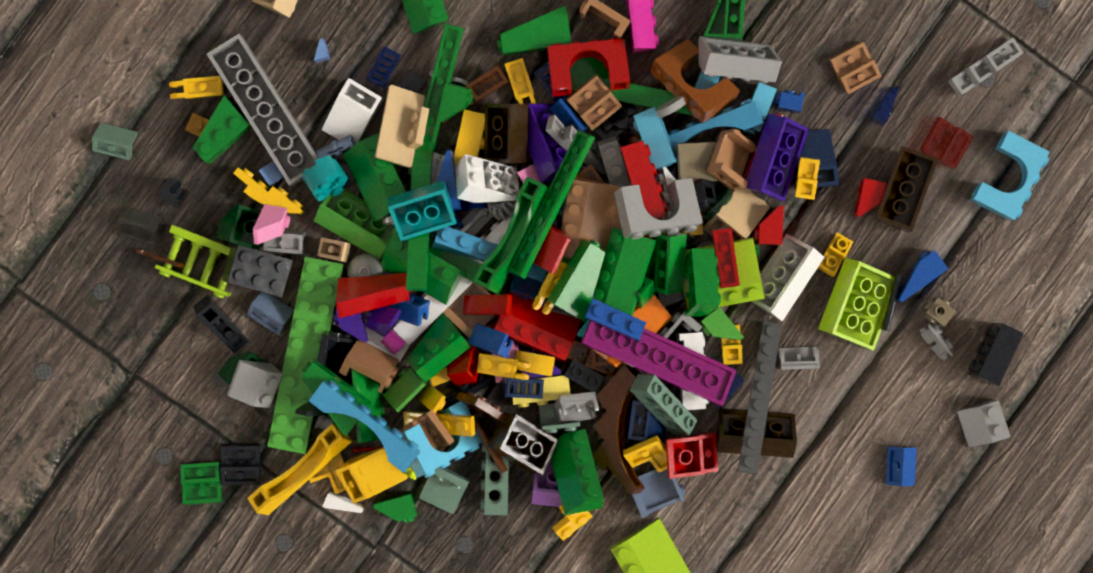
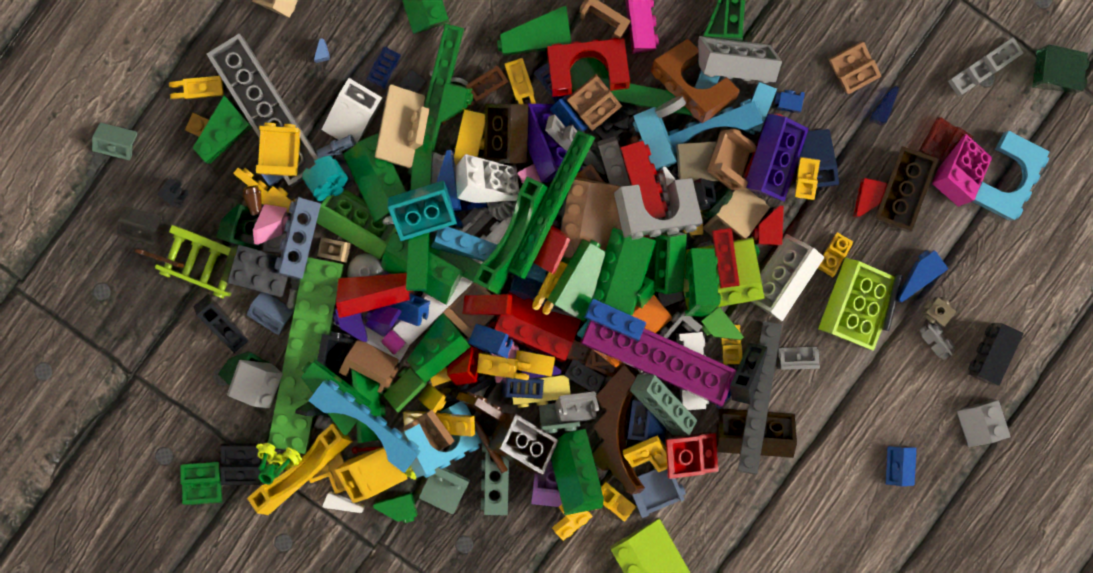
(253, 199): none -> reddish brown cone
(276, 462): none -> plant
(278, 150): none -> yellow panel
(293, 293): none -> light grey piece
(310, 211): none -> sand blue brick
(617, 502): none -> yellow slope
(748, 374): none -> black slope
(962, 172): none -> dark pink slope
(1060, 69): none -> clear green slope

